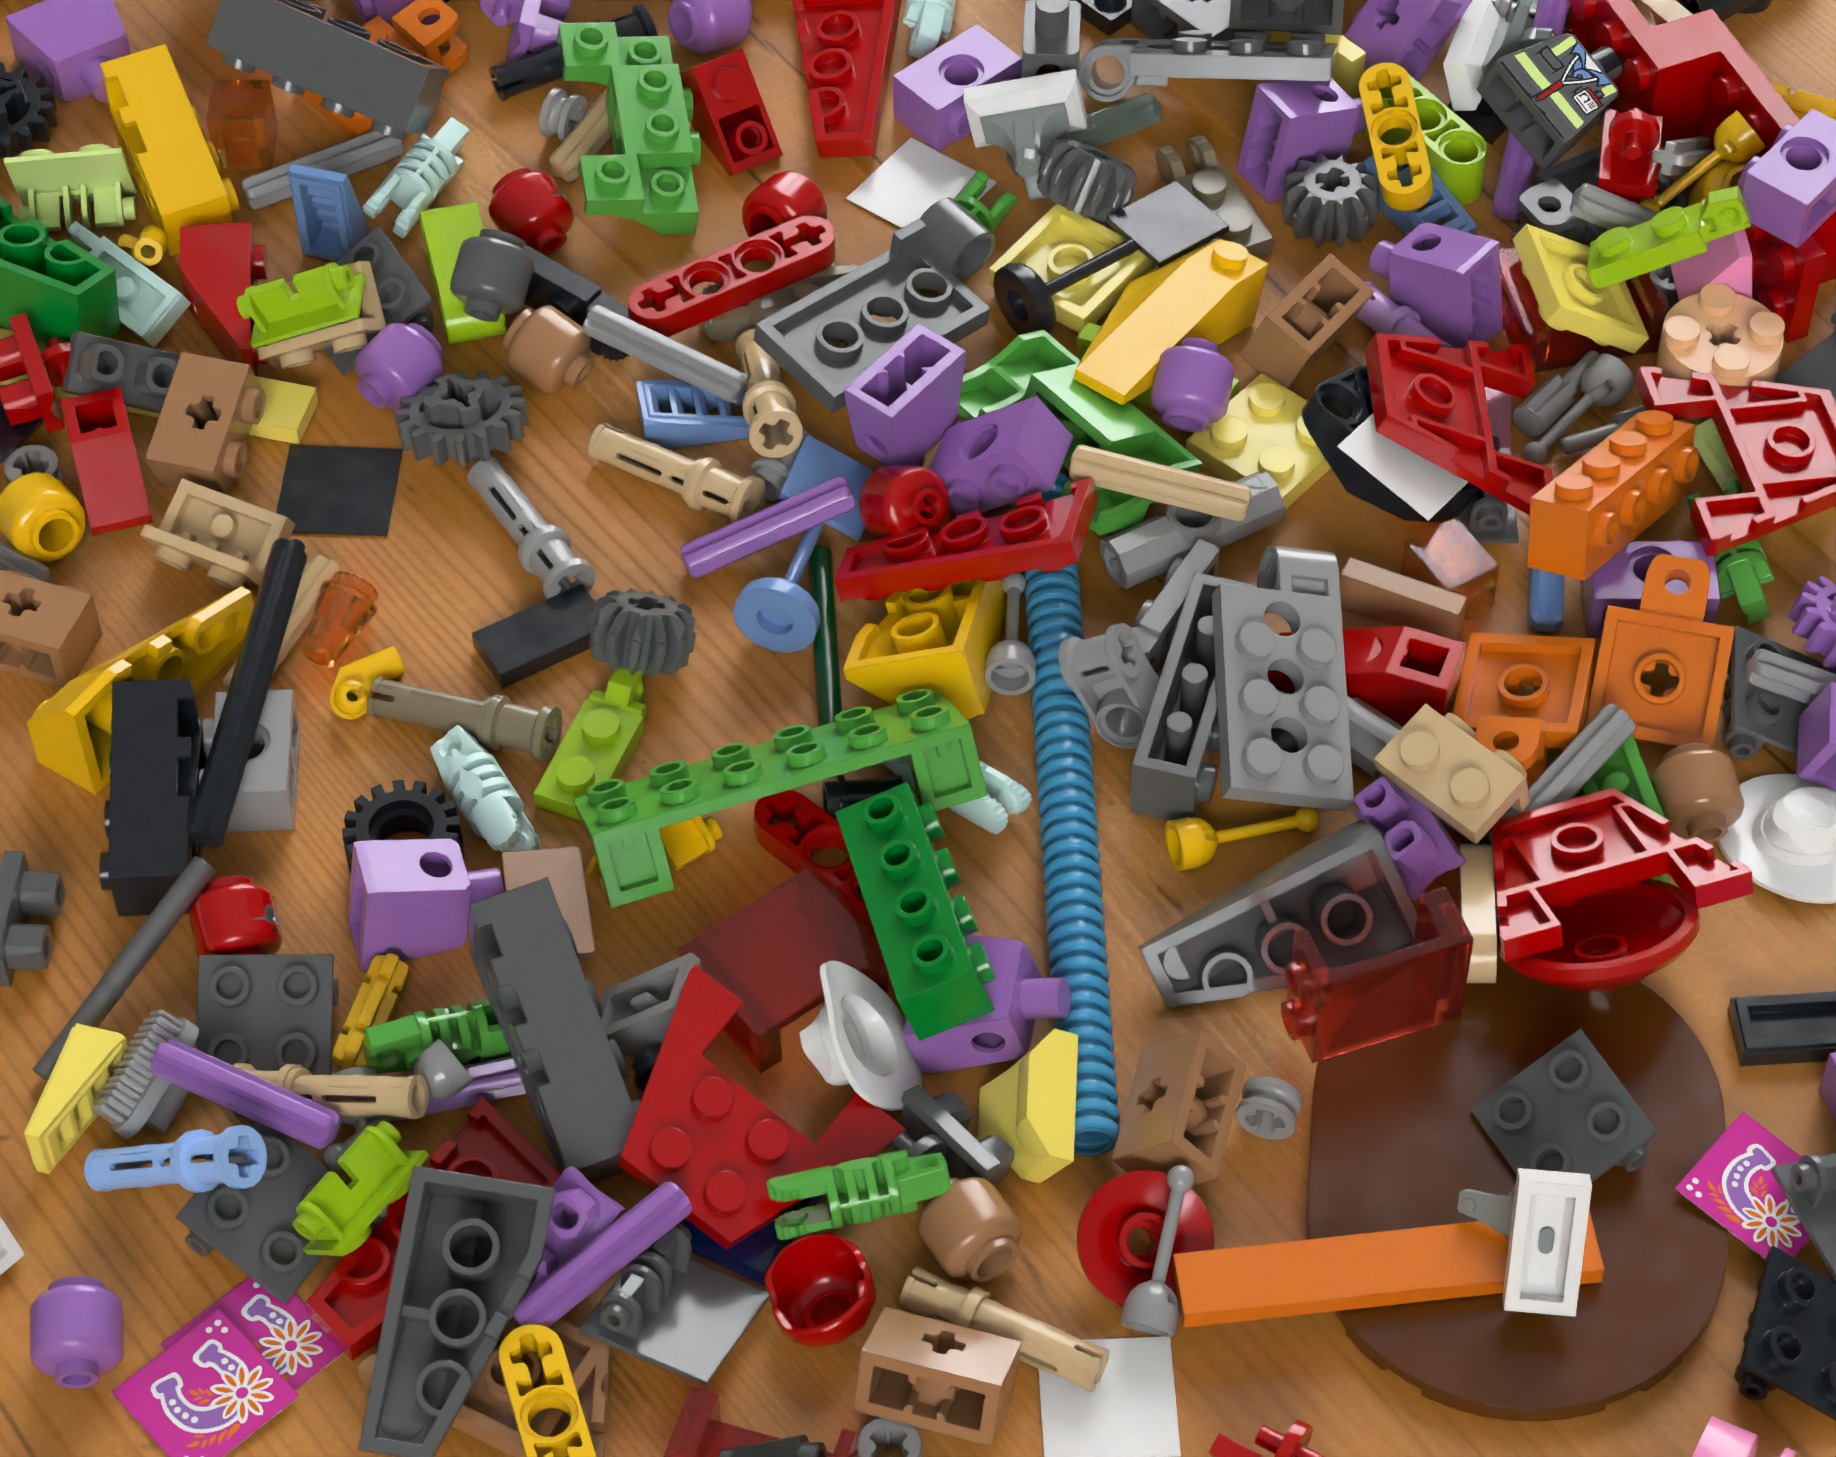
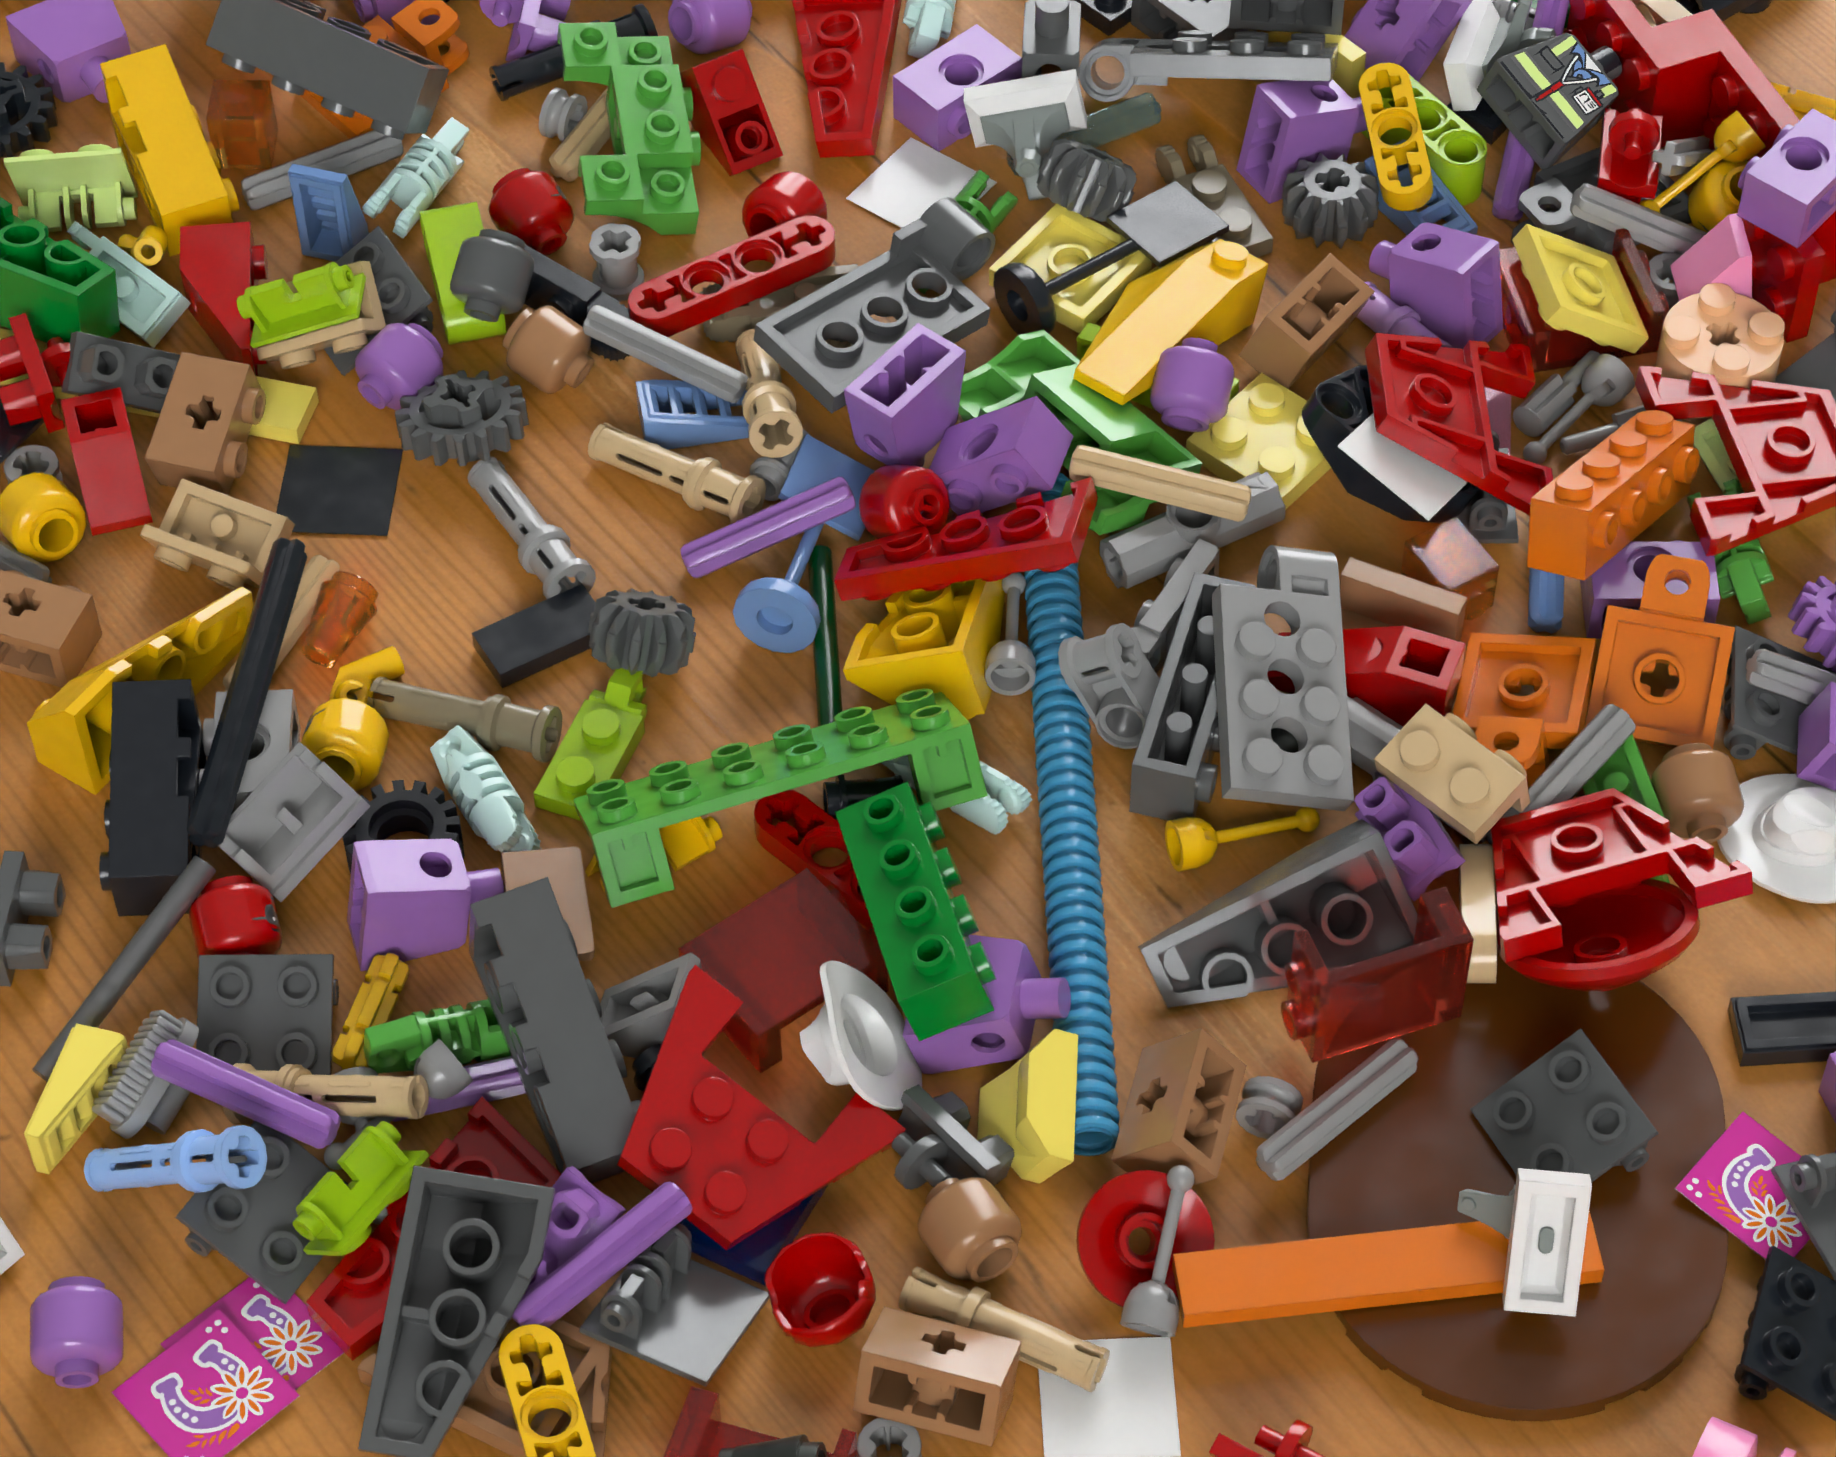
(291, 821): none -> light grey hinge
(348, 739): none -> yellow head
(616, 254): none -> light grey bush
(858, 1191): bright green hinge -> none
(1336, 1109): none -> light grey axle
(1667, 238): lime hinge -> none

